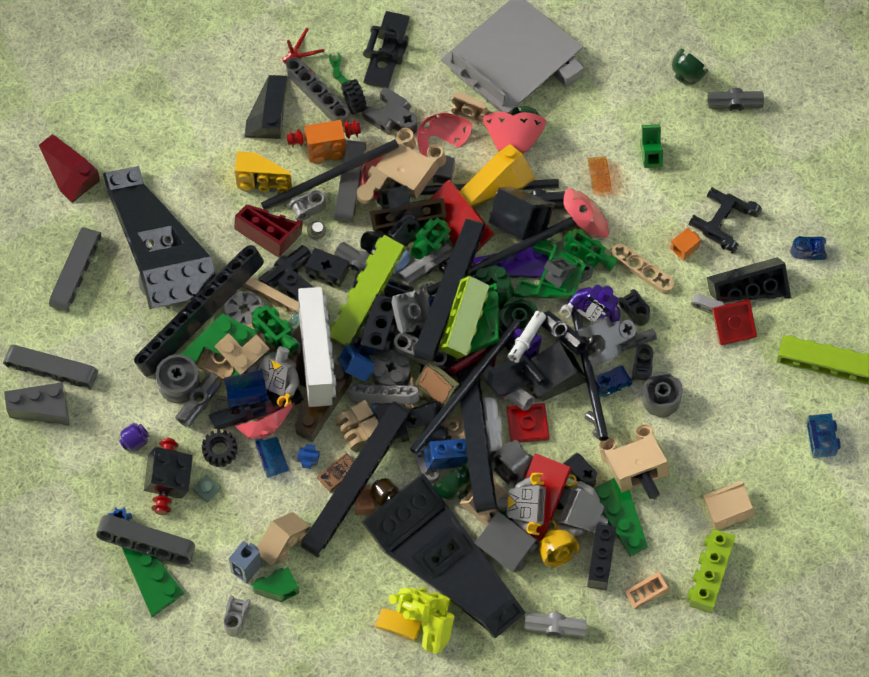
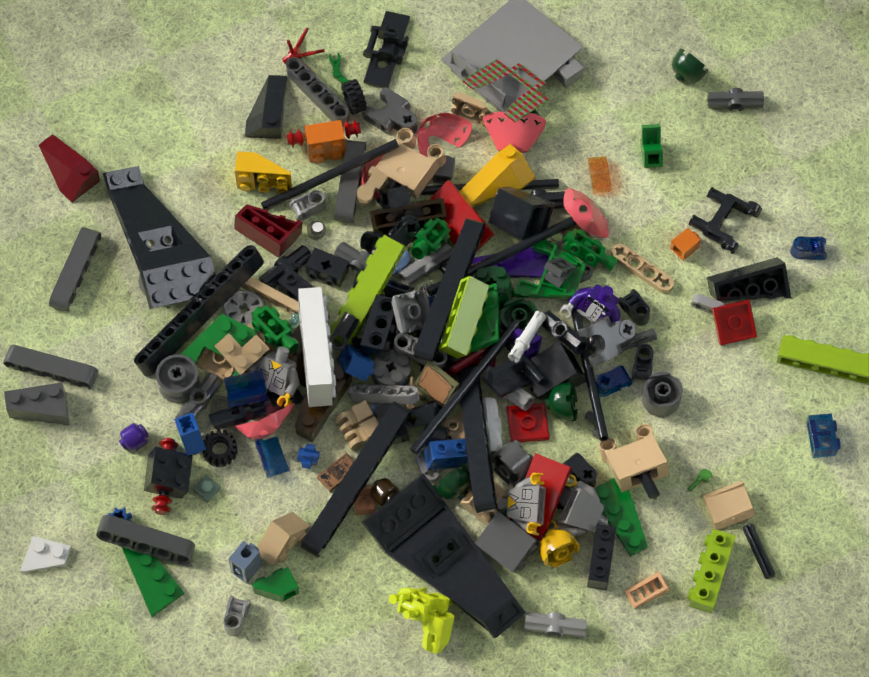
(44, 555): none -> white wing
(190, 434): none -> blue brick
(344, 329): none -> black piece
(396, 623): yellow slope -> none
(525, 103): none -> piece
(562, 402): none -> dark green cylinder
(703, 475): none -> bright green hand
(759, 551): none -> black axle

